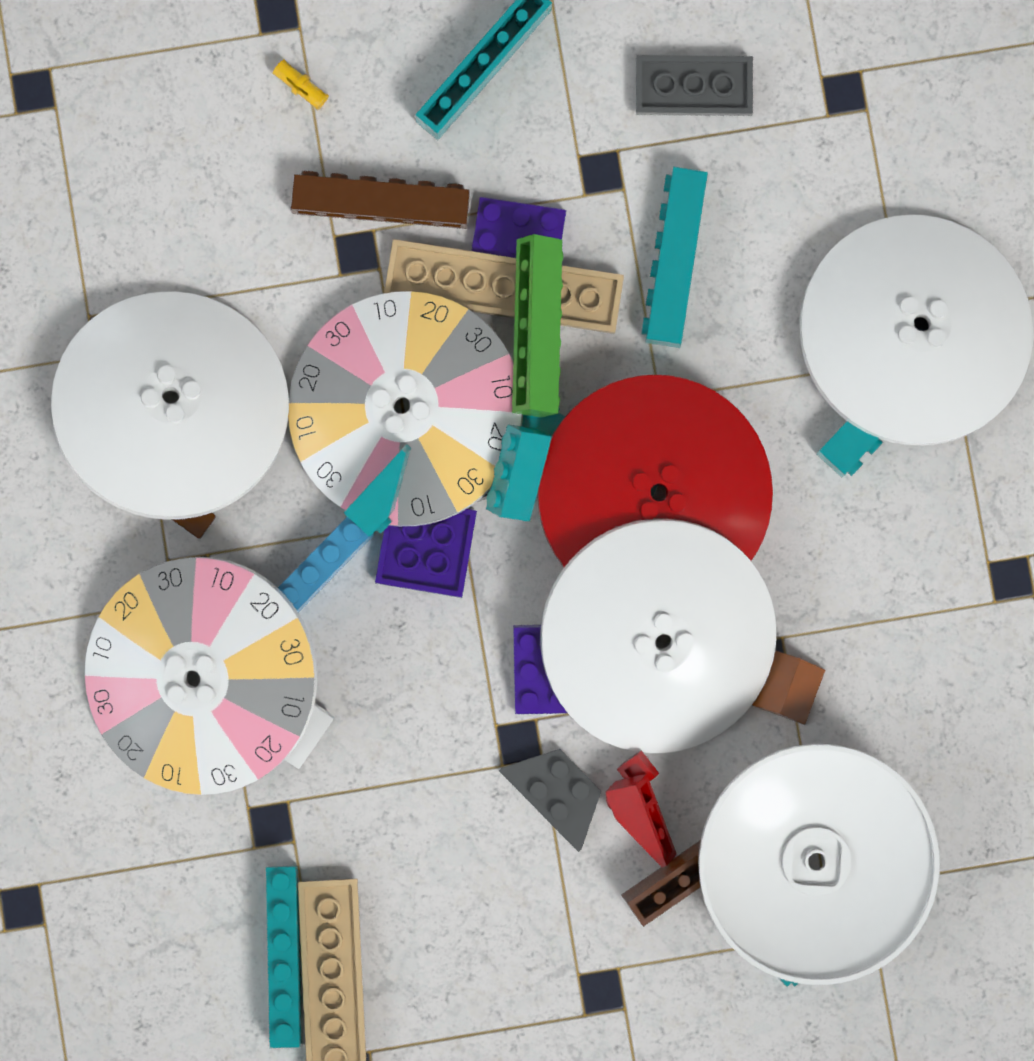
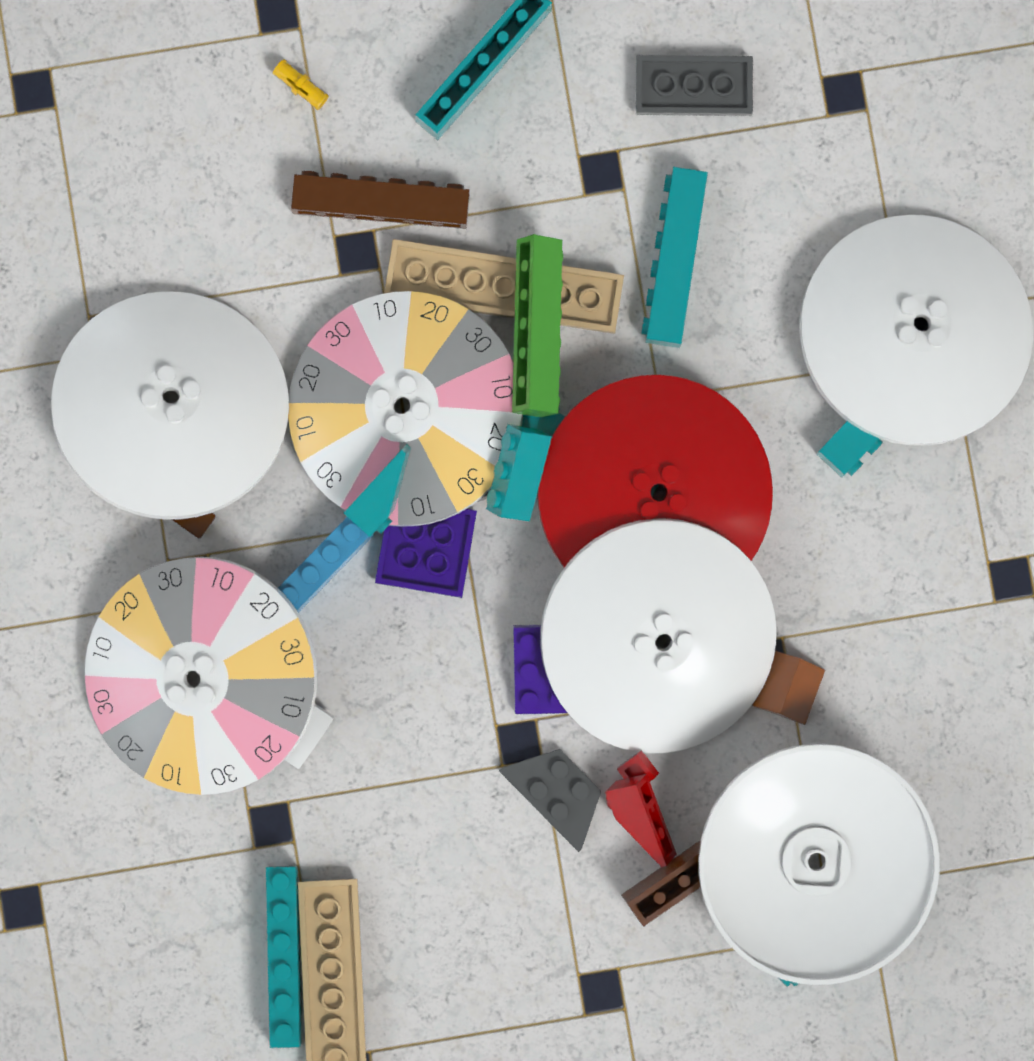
(503, 222): dark purple plate -> none

